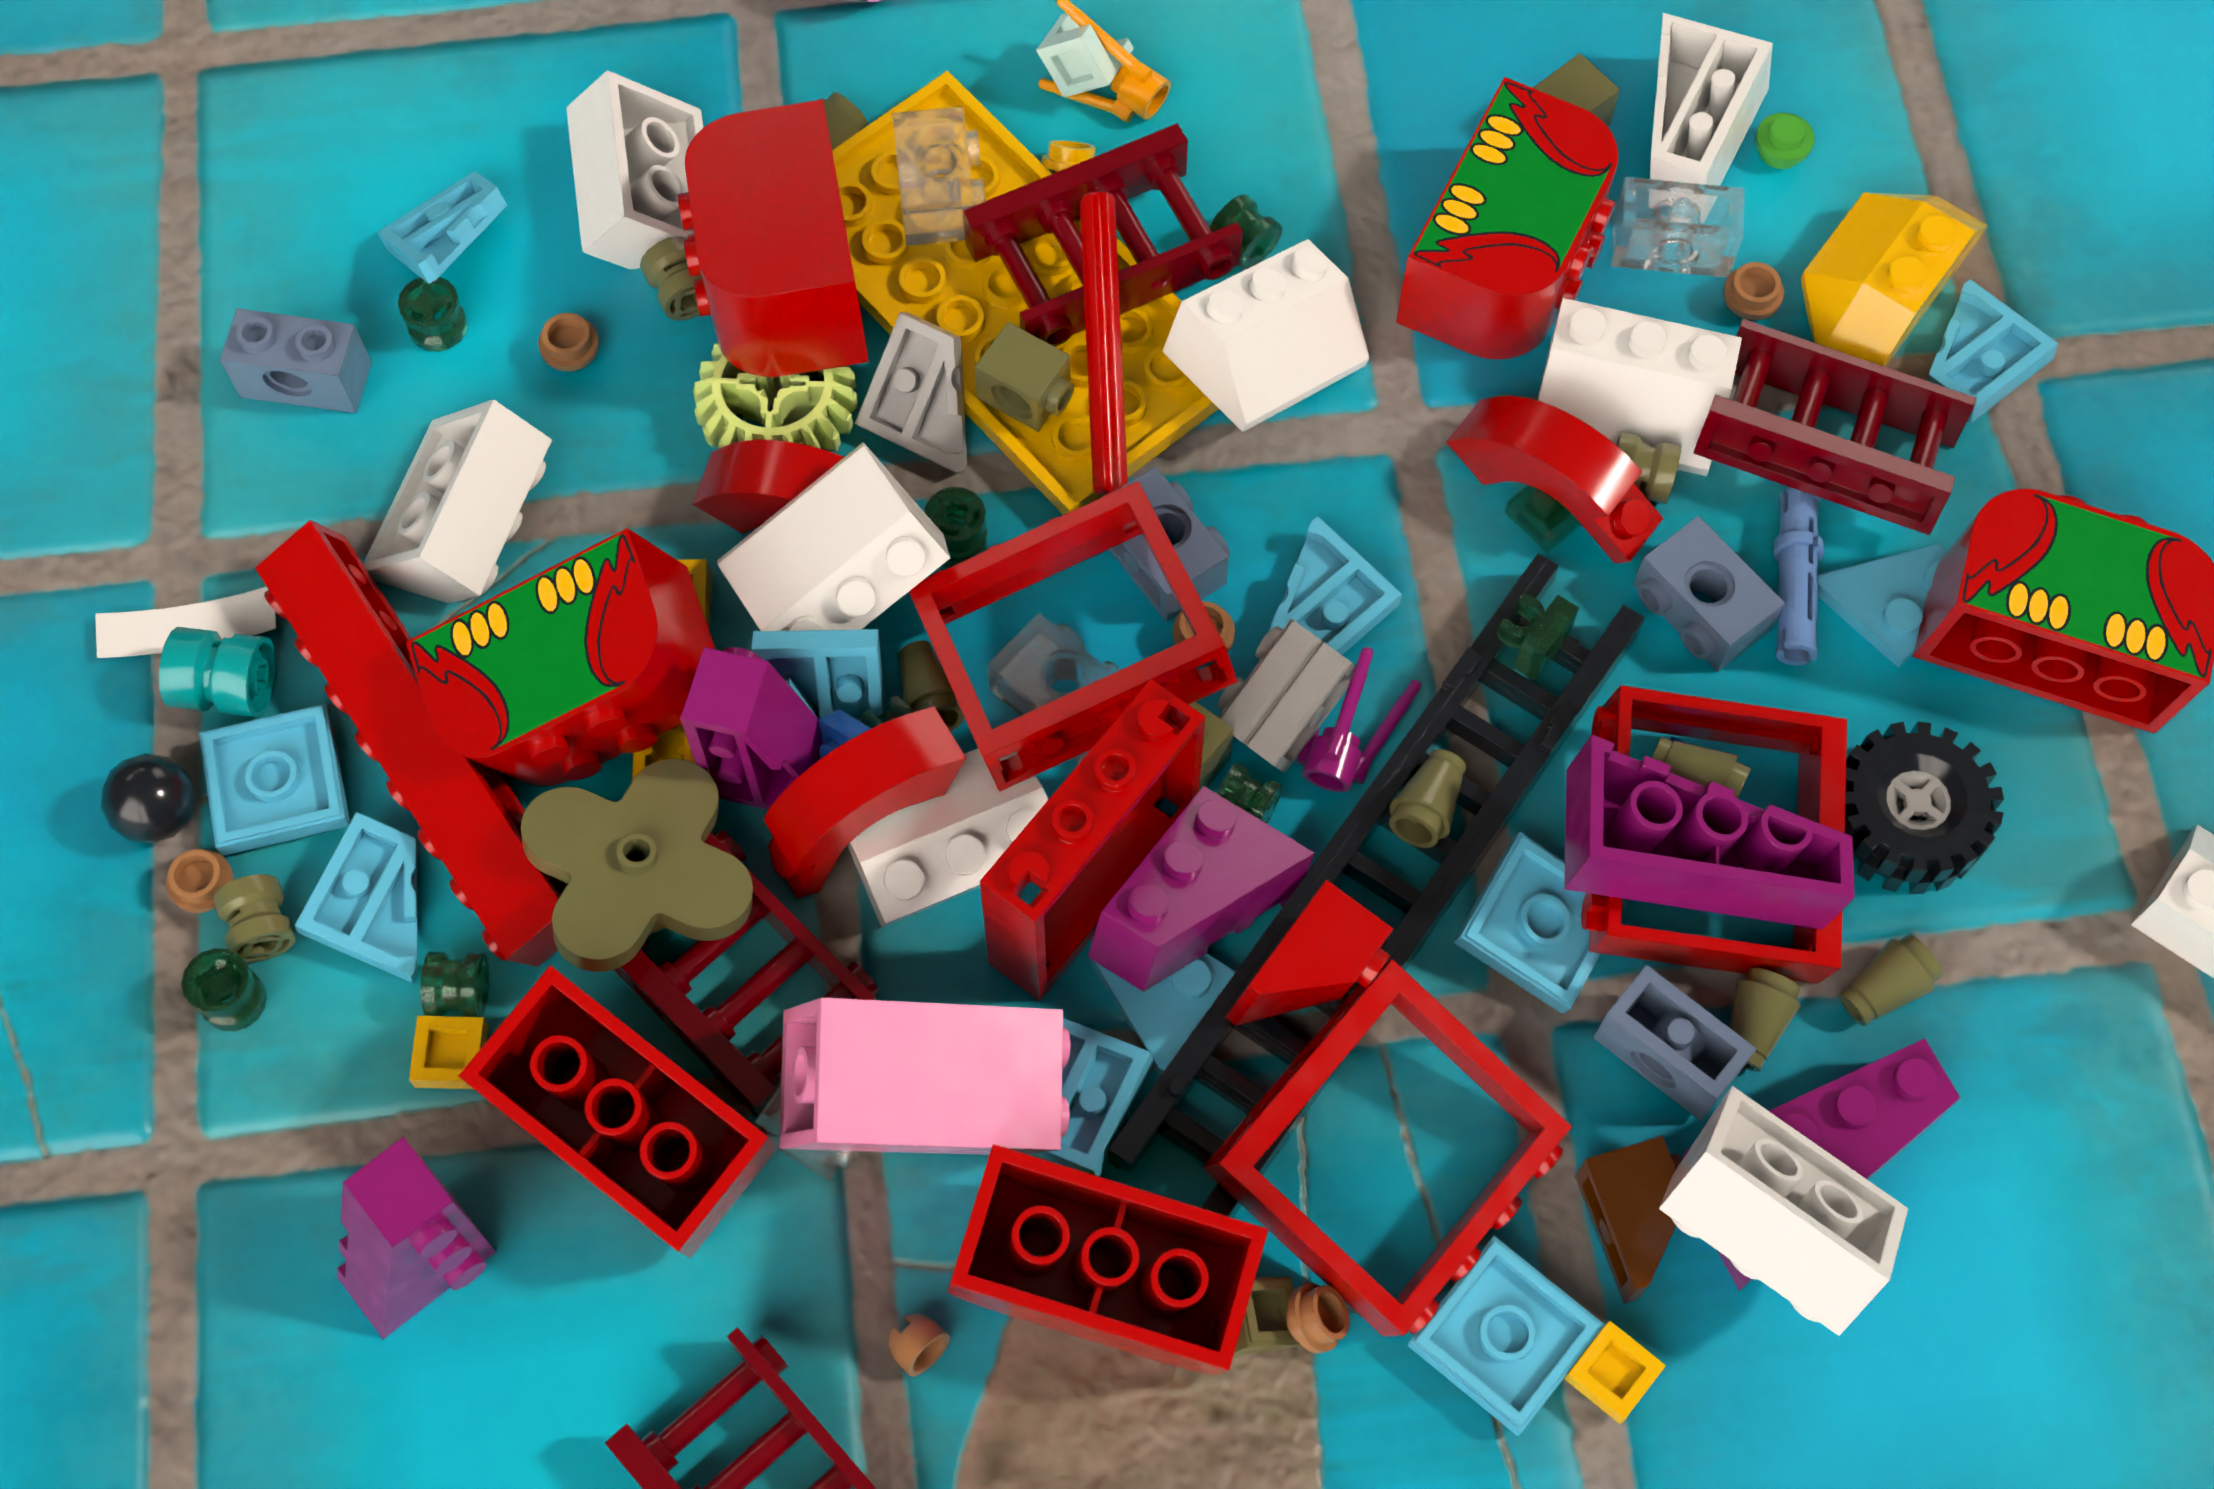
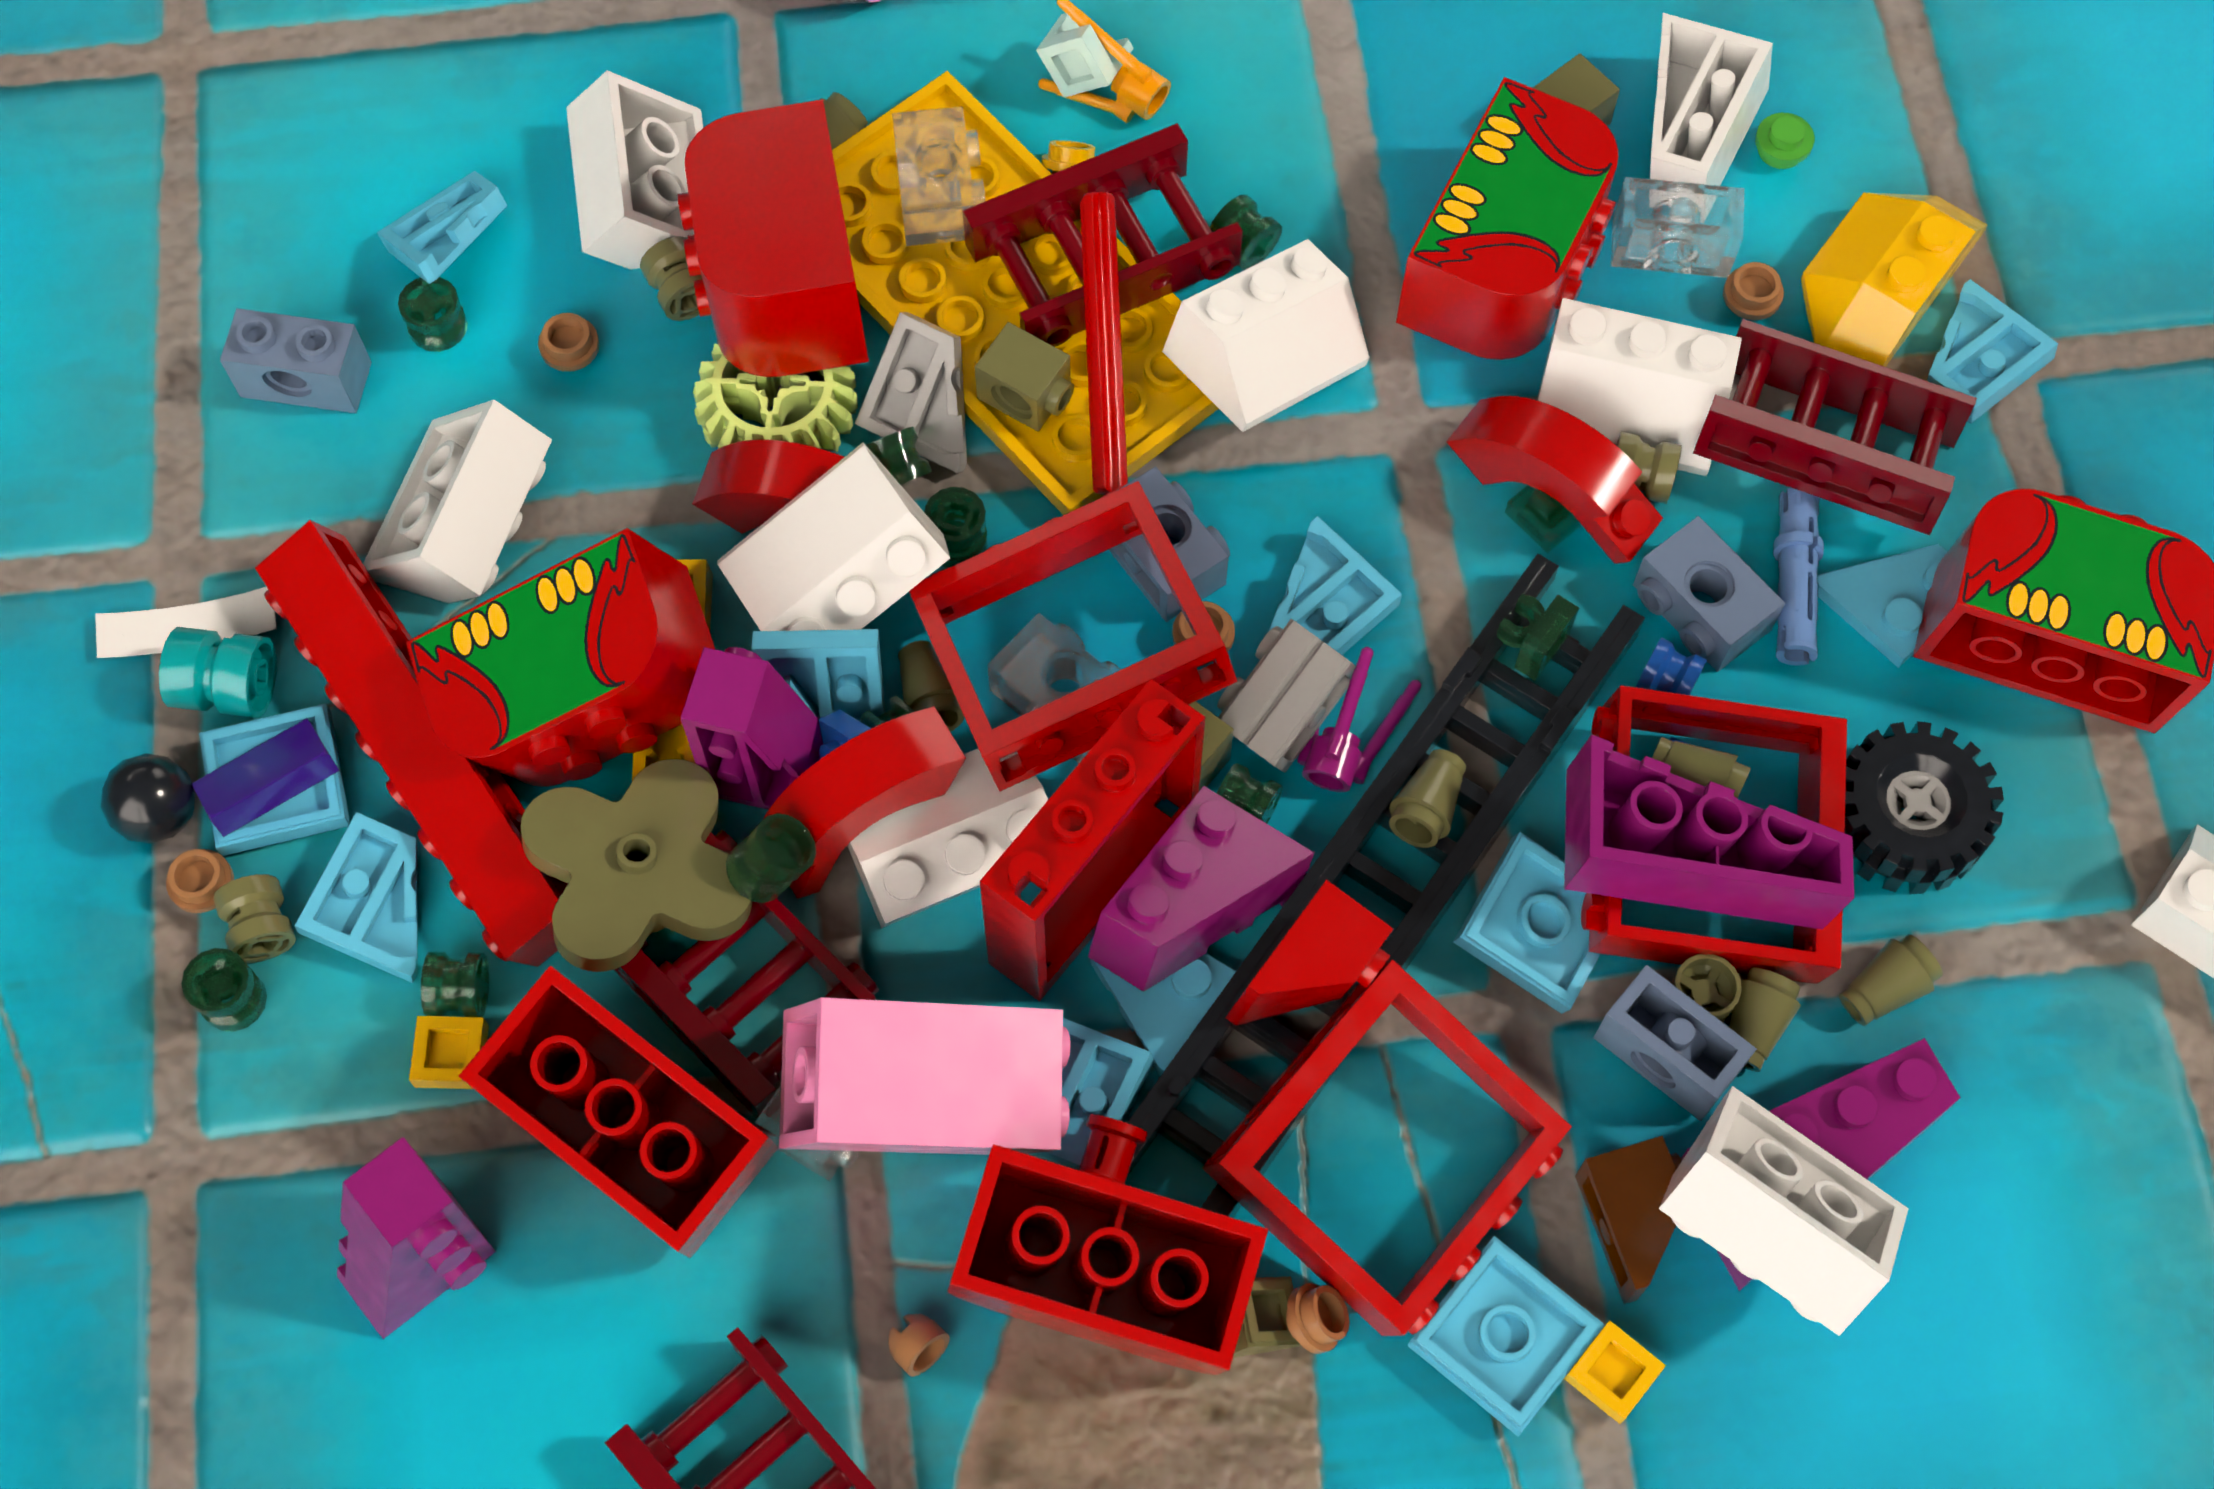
(264, 777): none -> dark purple slope
(770, 858): none -> clear green wheel
(900, 455): none -> clear green wheel
(1110, 1147): none -> red bush
(1671, 670): none -> blue wheel
(1710, 983): none -> olive wheel

